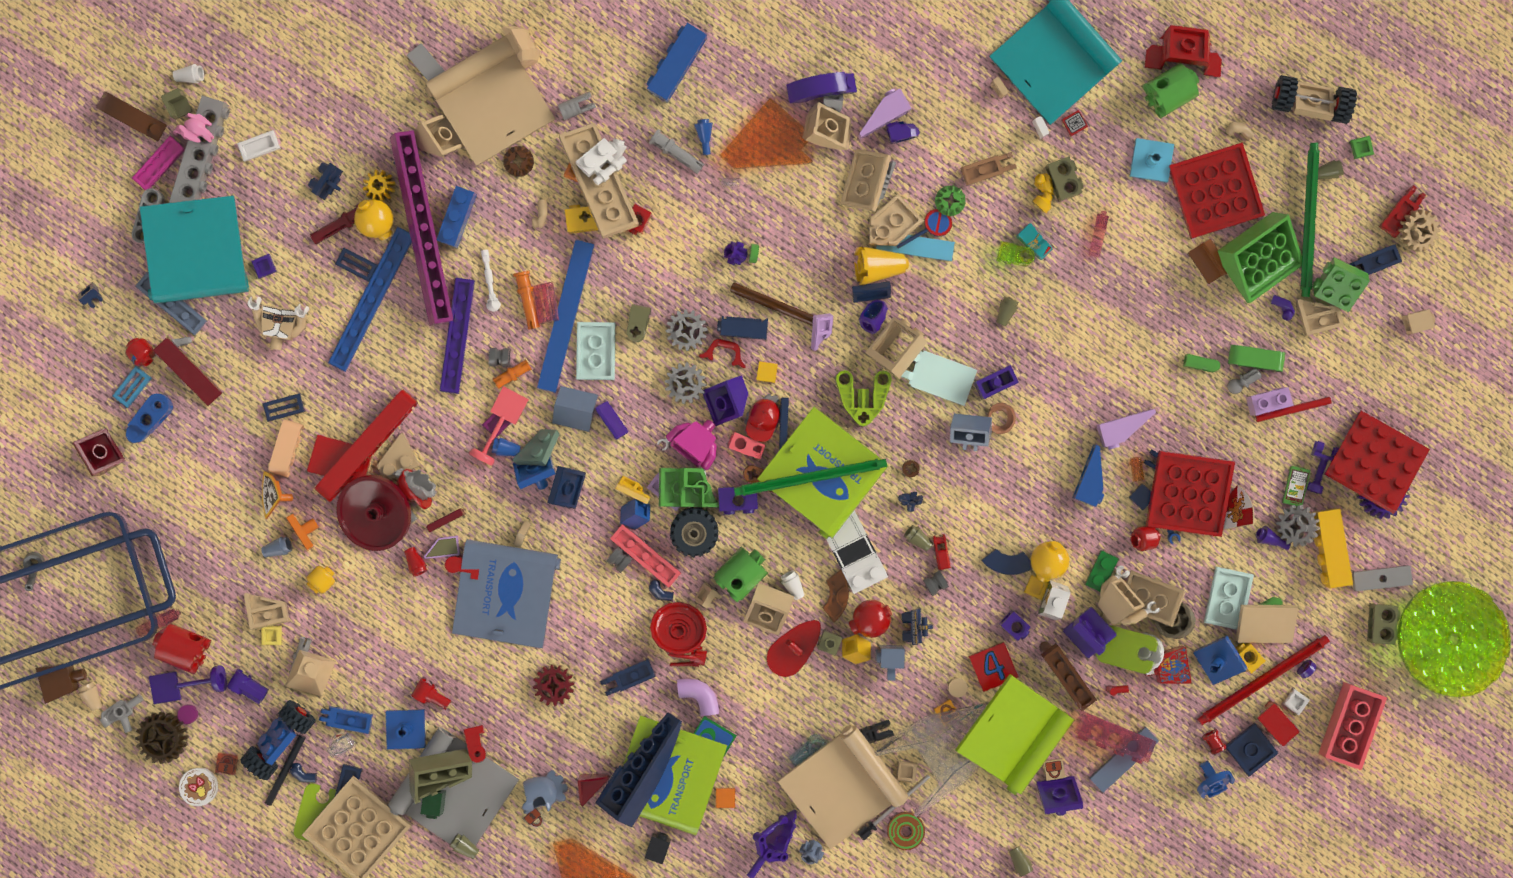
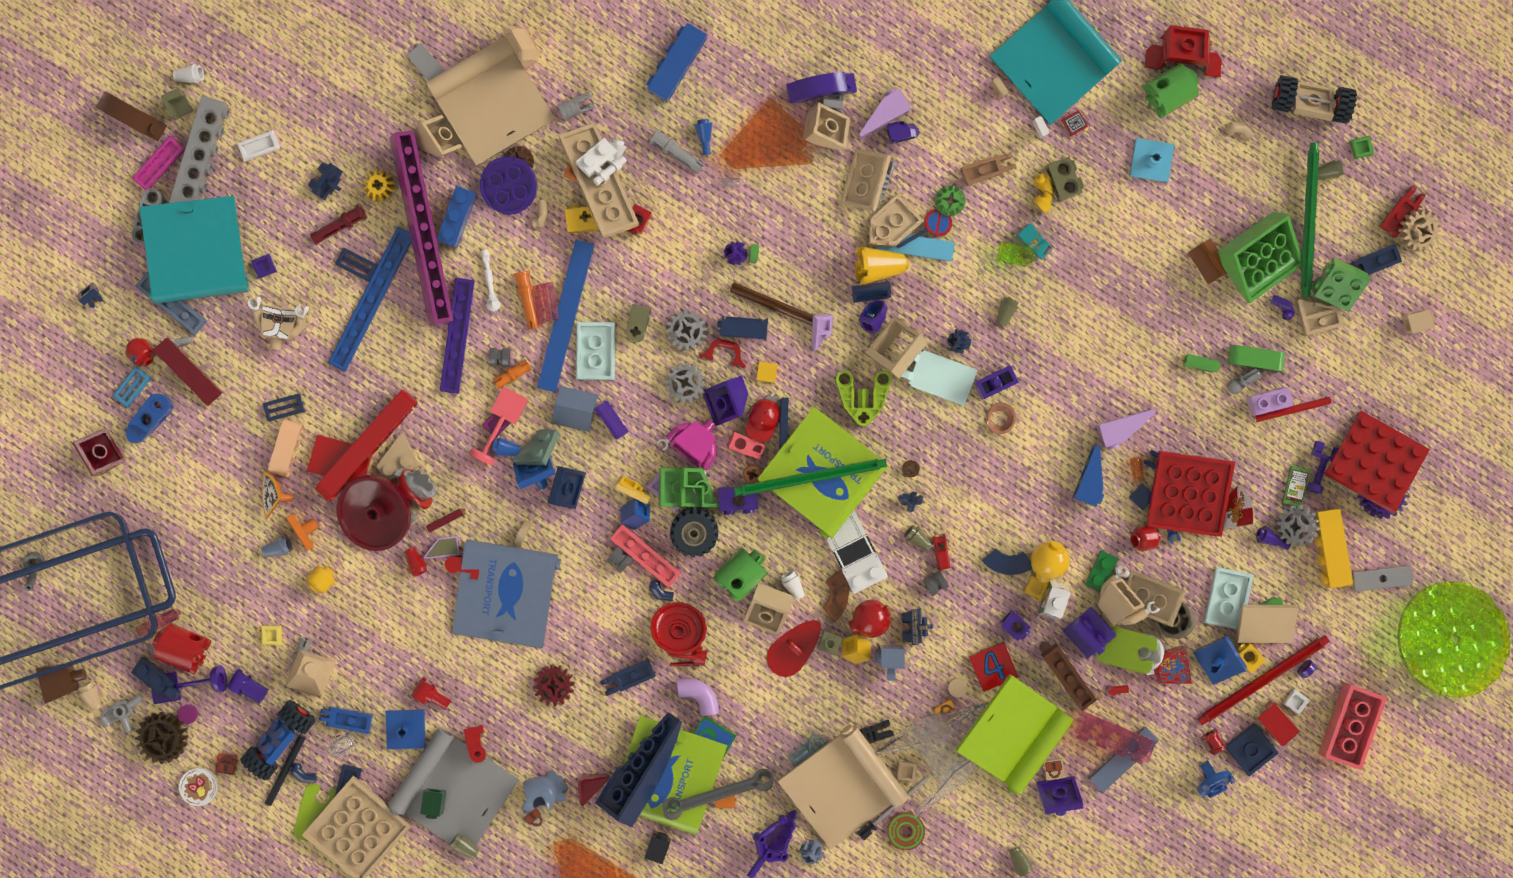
(155, 678): none -> dark blue hinge
(194, 128): bright pink piece -> none
(265, 611): tan wing -> none
(374, 219): yellow brick -> none
(438, 771): olive wedge -> none
(508, 185): none -> dark purple tile
(706, 595): tan tile -> none
(717, 794): none -> dark grey piece
(959, 341): none -> dark blue gear
(971, 430): sand blue brick -> none
(1098, 234): clear pink piece -> none
(1216, 190): red plate -> none
(1377, 623): olive brick -> none

